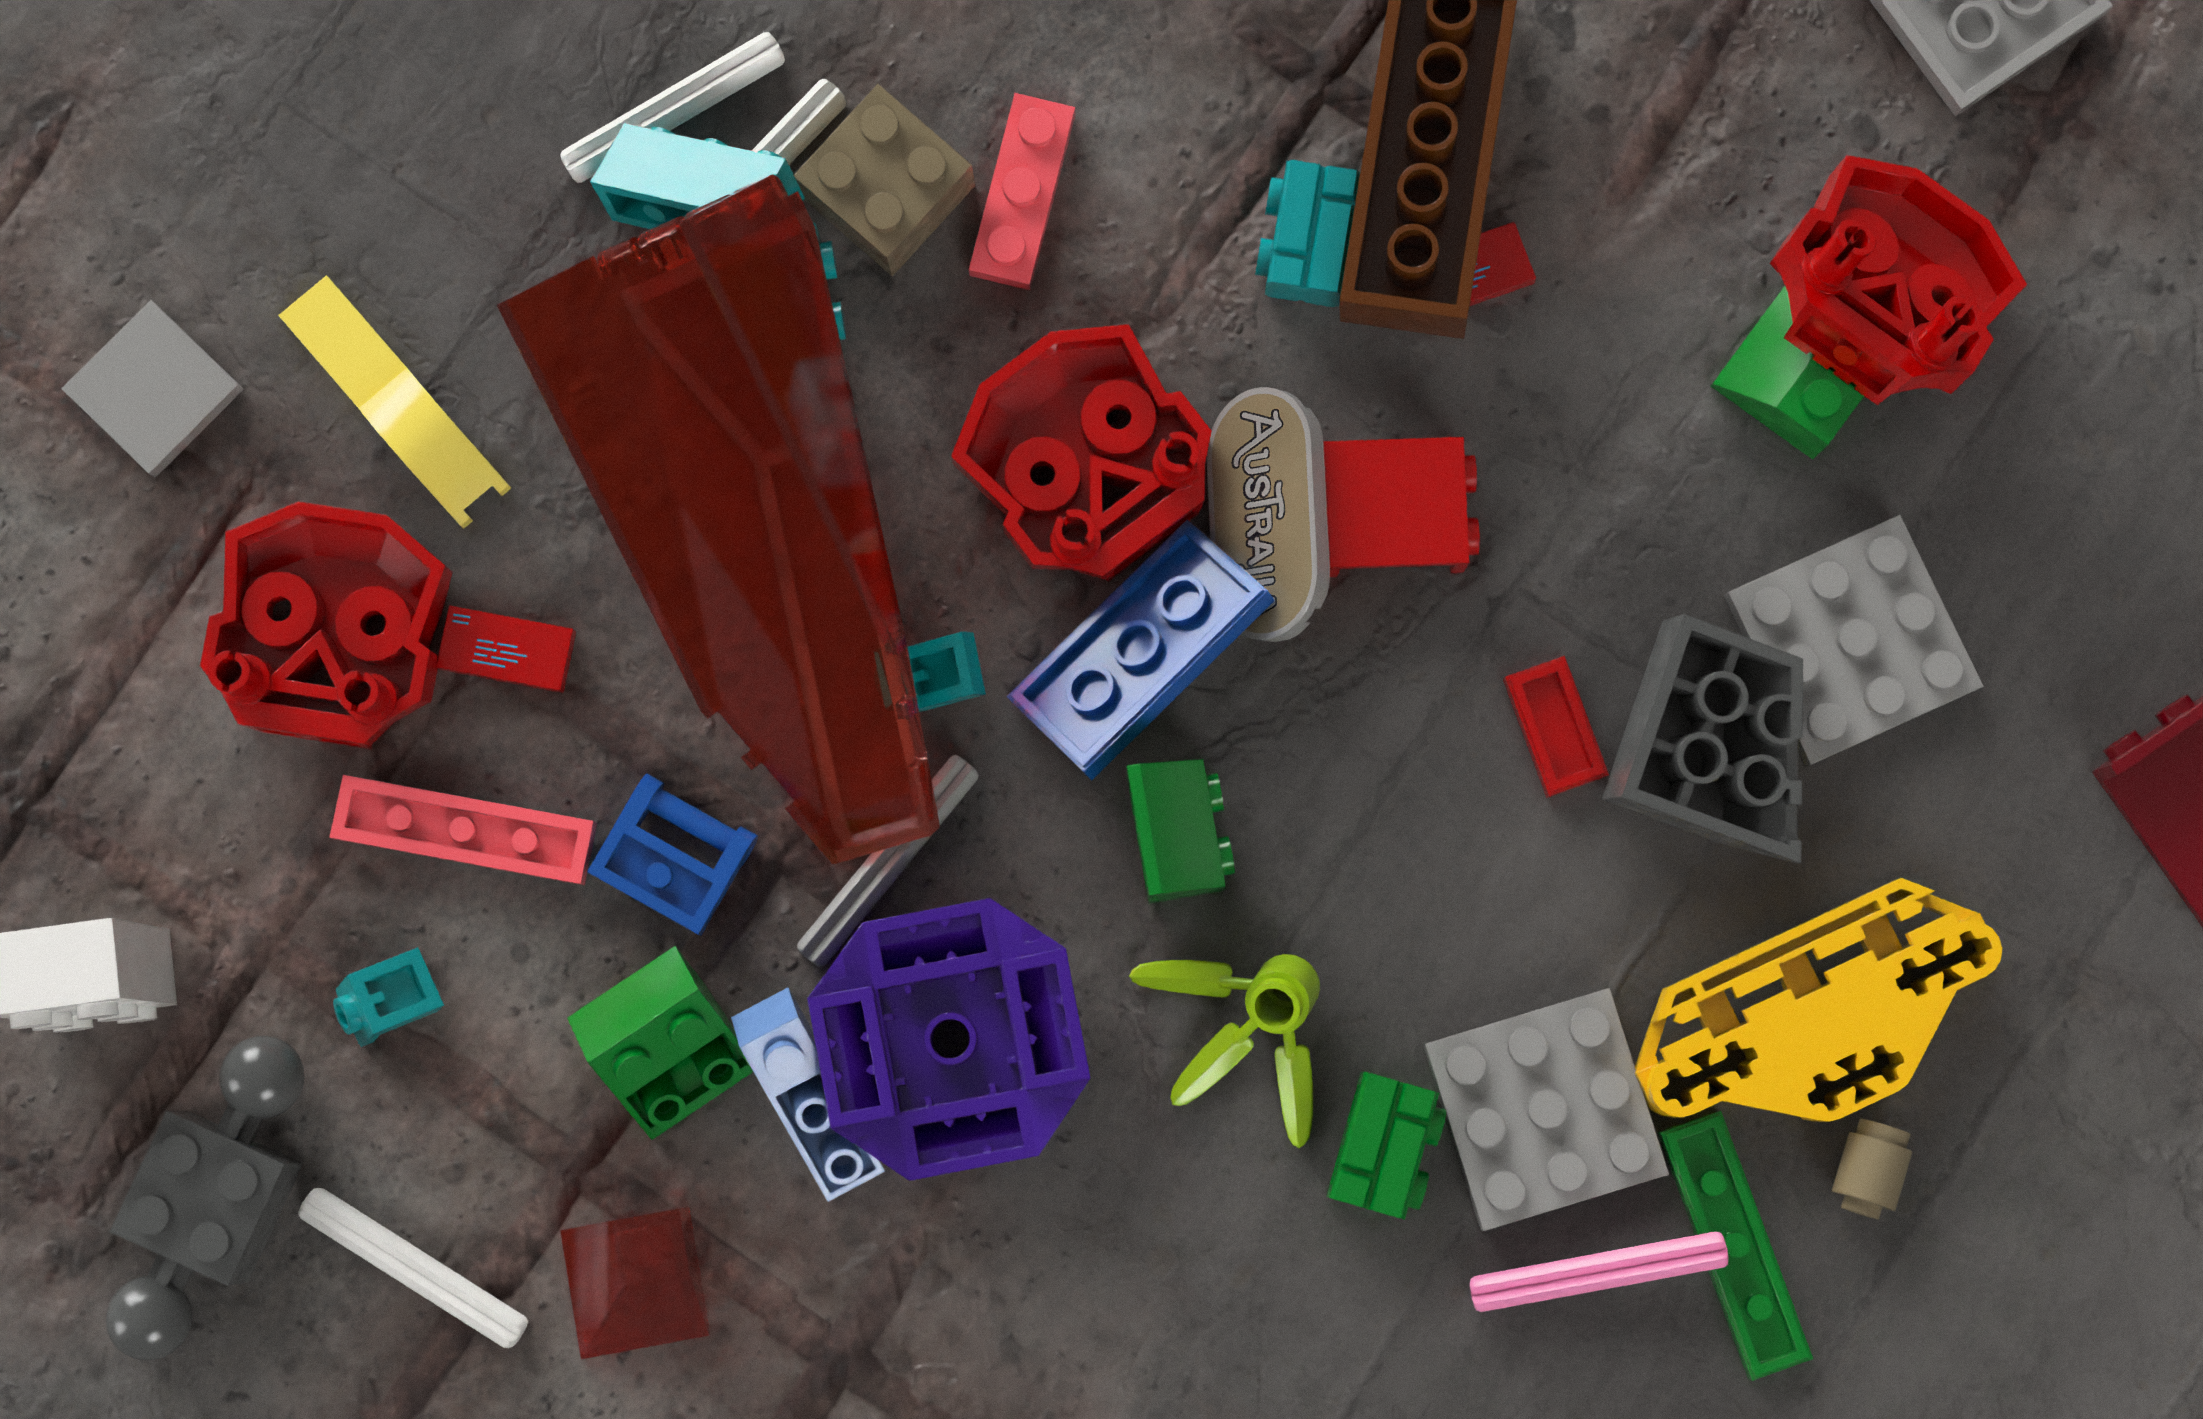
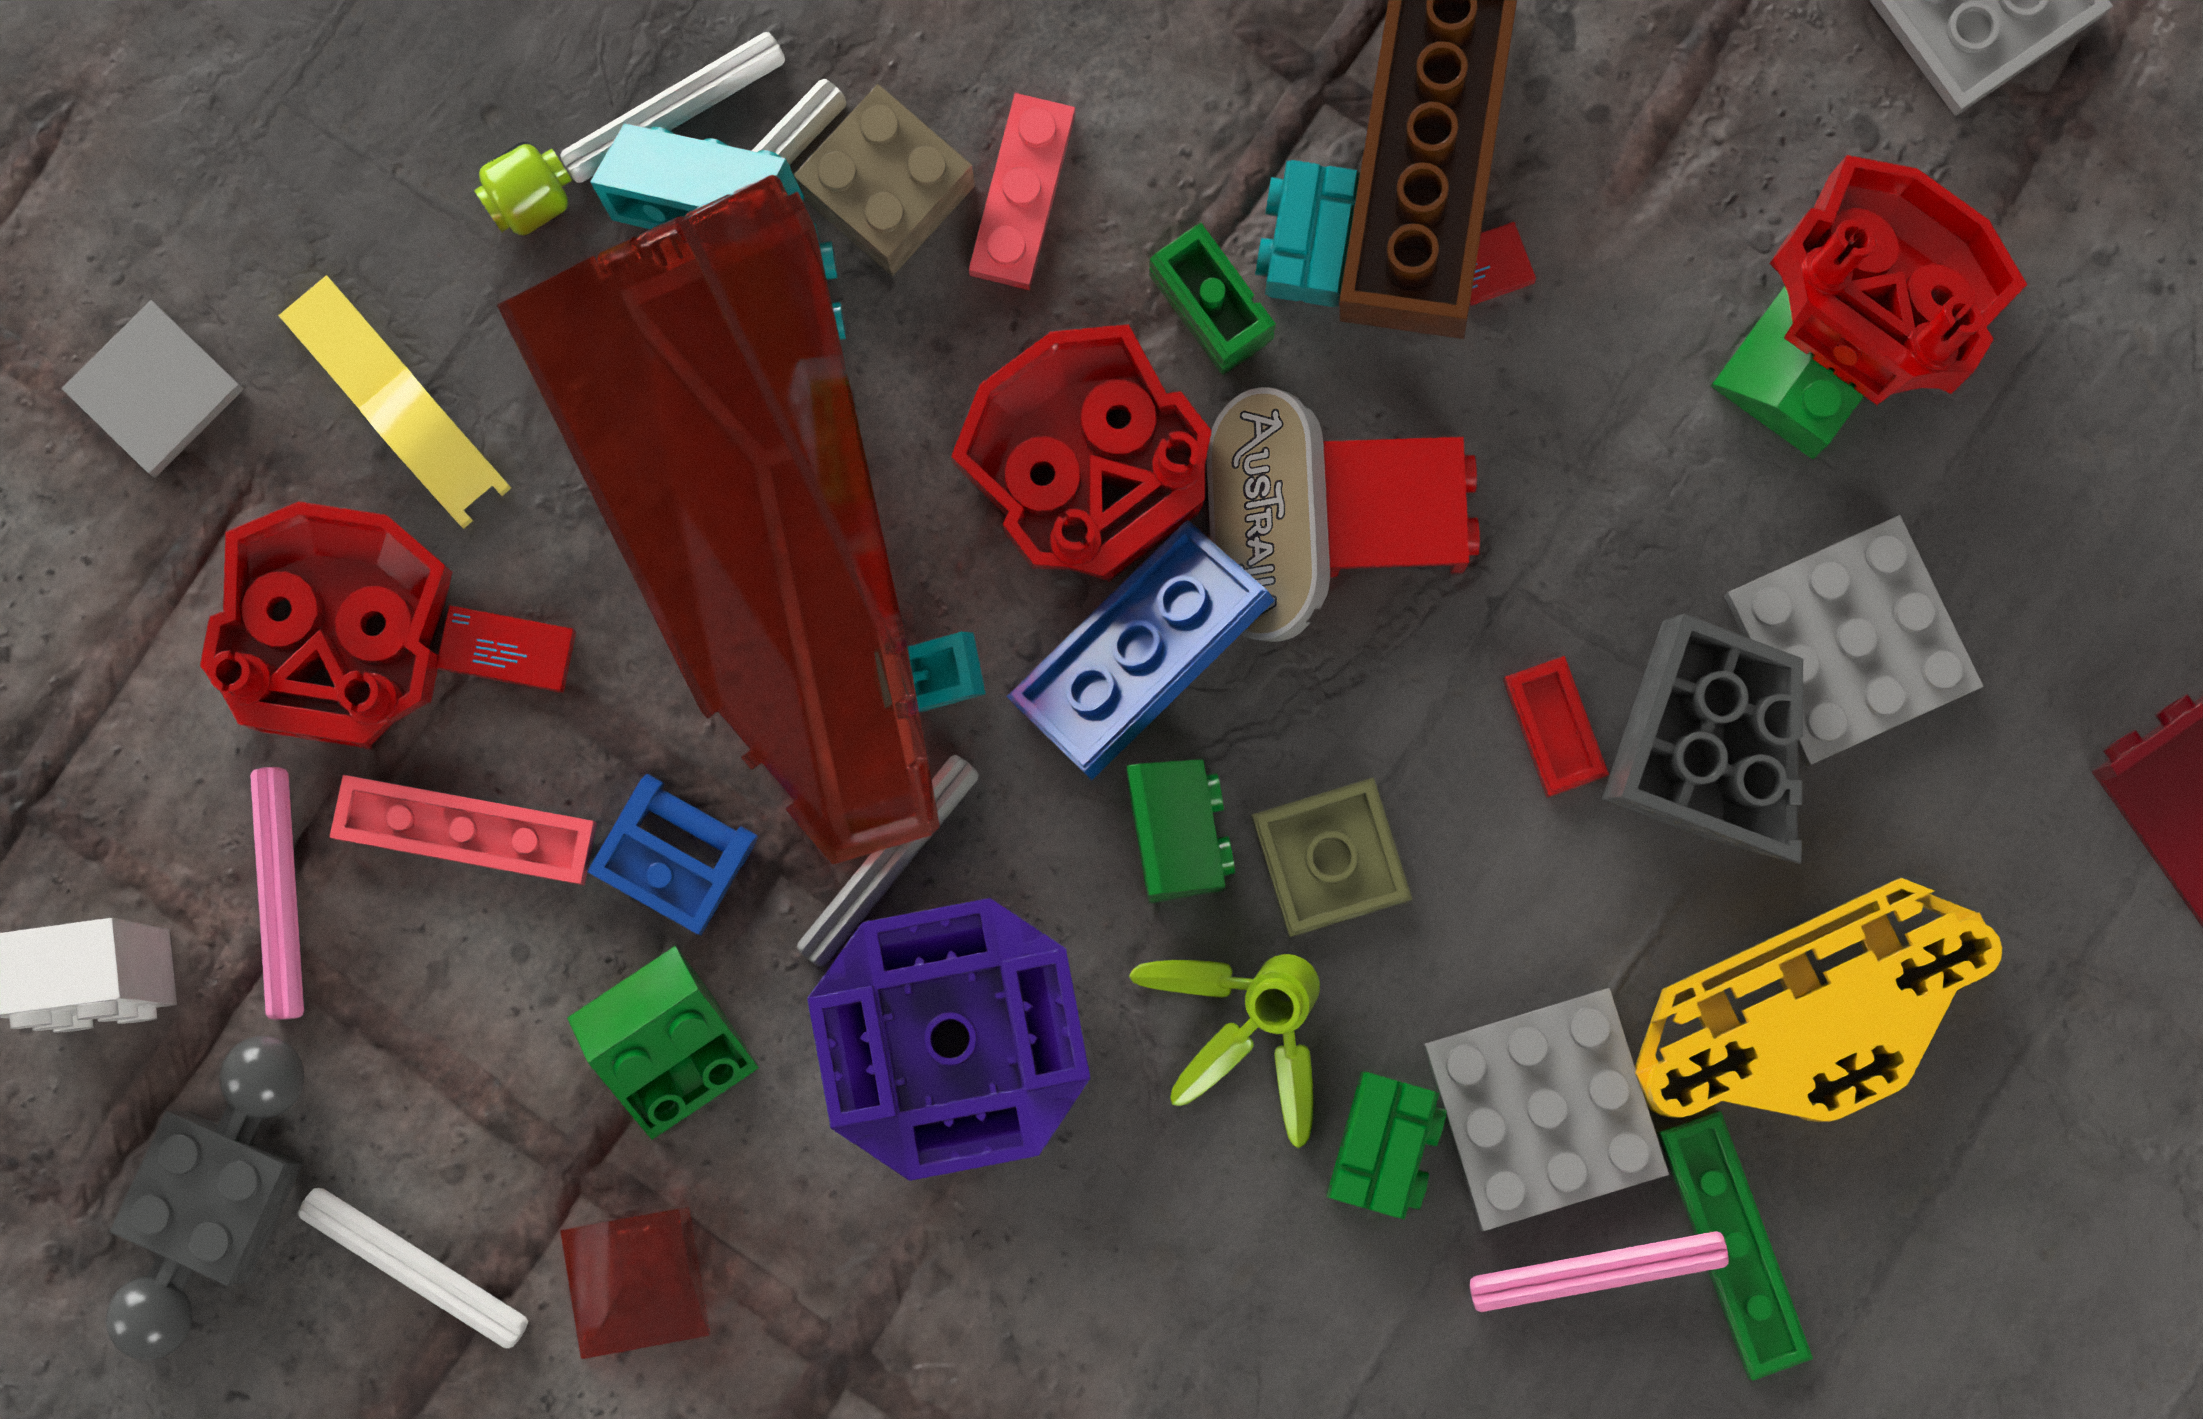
(277, 893): none -> bright pink axle
(386, 996): teal bracket -> none
(523, 188): none -> lime head
(786, 1063): medium blue slope -> none
(1211, 298): none -> green brick
(1331, 857): none -> olive tile
(1872, 1168): dark tan brick -> none

